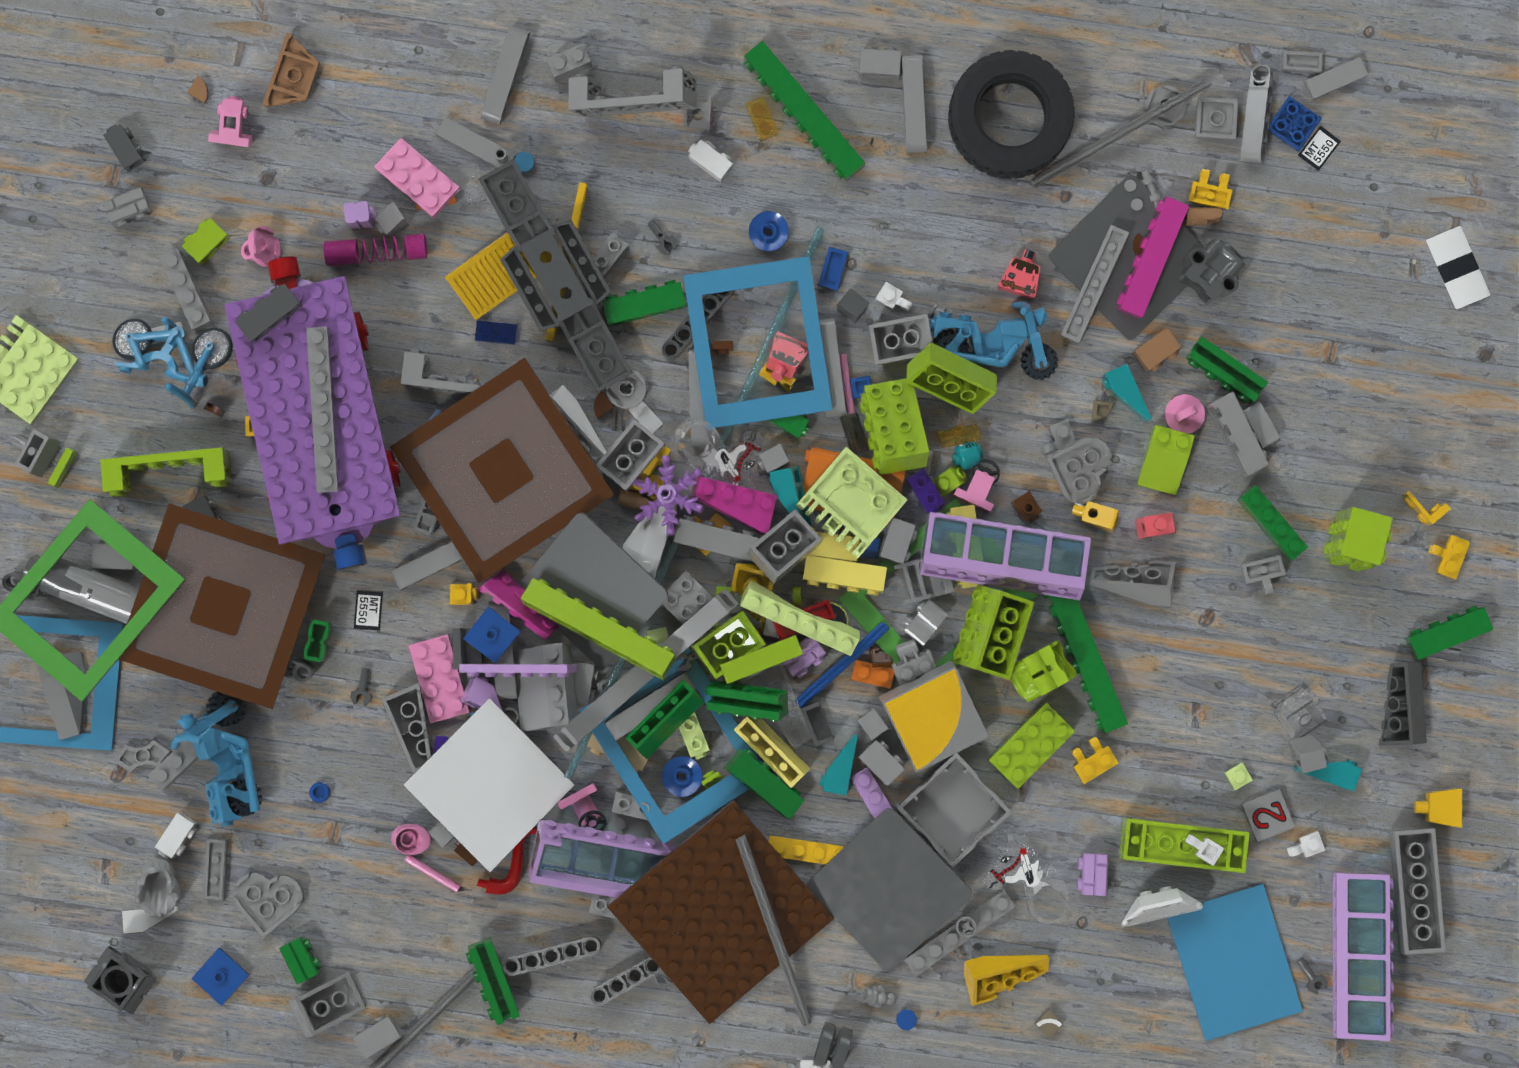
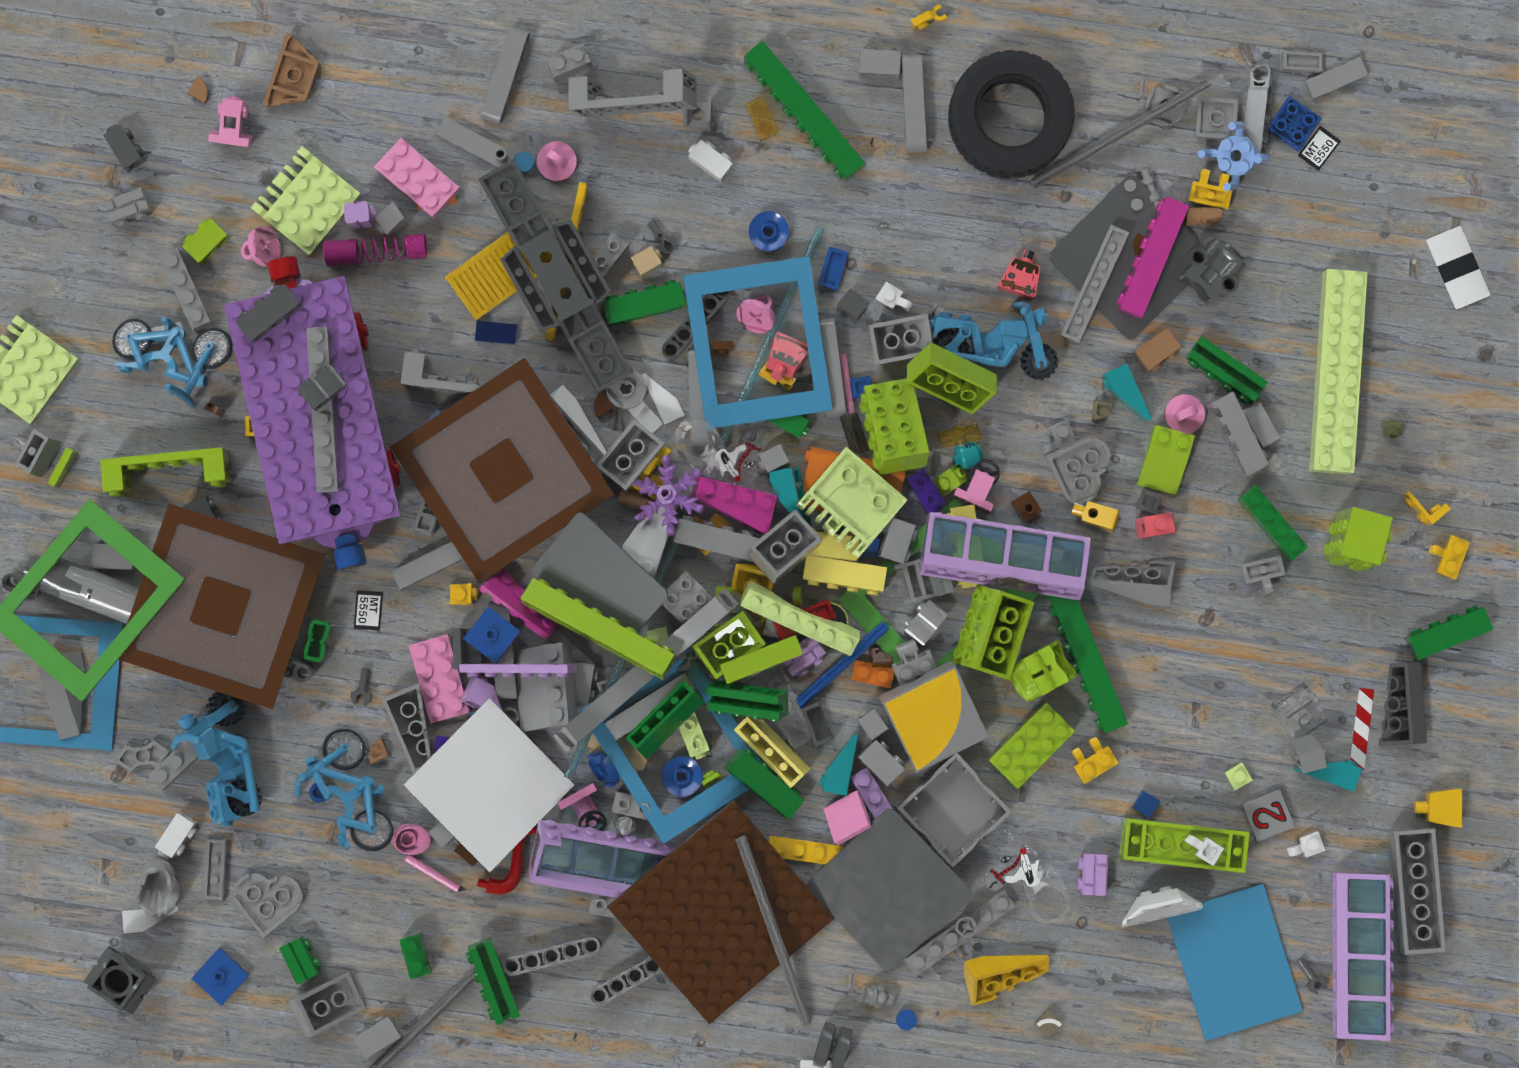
(308, 204): none -> yellowish green hinge
(322, 387): none -> dark grey brick
(344, 751): none -> piece
(378, 751): none -> medium nougat tile
(415, 956): none -> green brick
(557, 161): none -> bright pink tile
(603, 768): none -> blue tile
(625, 825): none -> light grey plate
(647, 261): none -> tan brick
(665, 402): none -> white sticker
(756, 314): none -> bright pink tile
(847, 817): none -> bright pink tile
(922, 21): none -> yellow plate
(1146, 804): none -> blue tile
(1148, 501): none -> flat silver plate
(1225, 155): none -> light blue plate
(1338, 371): none -> yellowish green brick
(1362, 726): none -> sticker
(1392, 429): none -> olive plate

